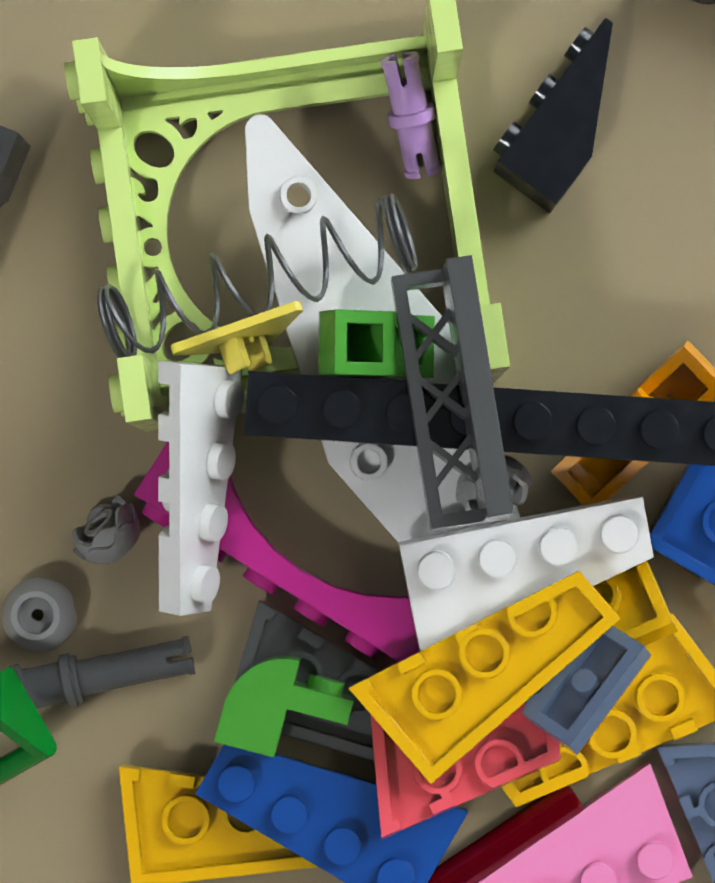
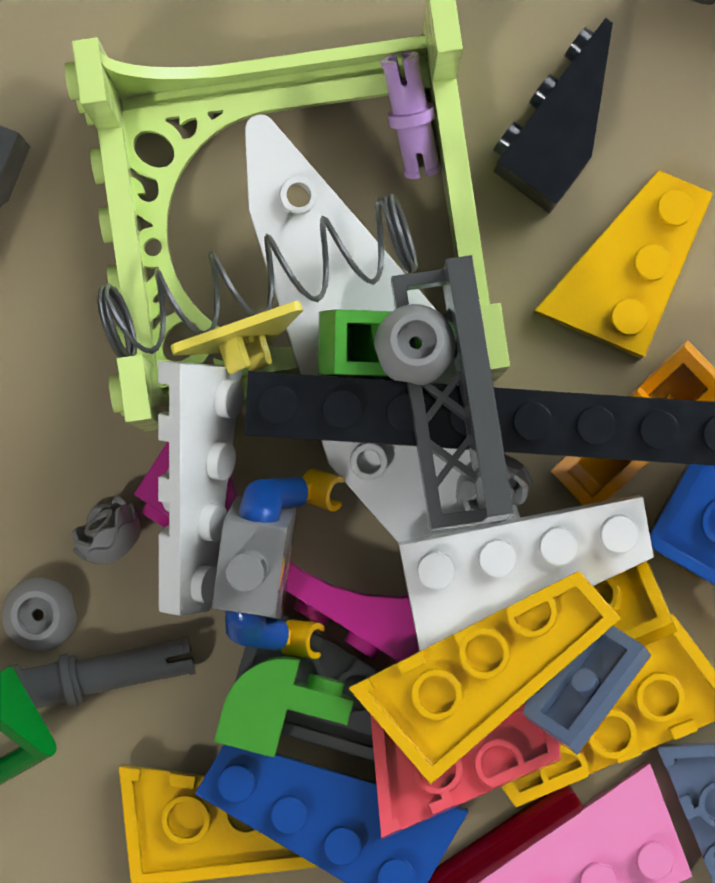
(257, 561): none -> torso
(409, 364): none -> light grey plate
(631, 269): none -> yellow wing

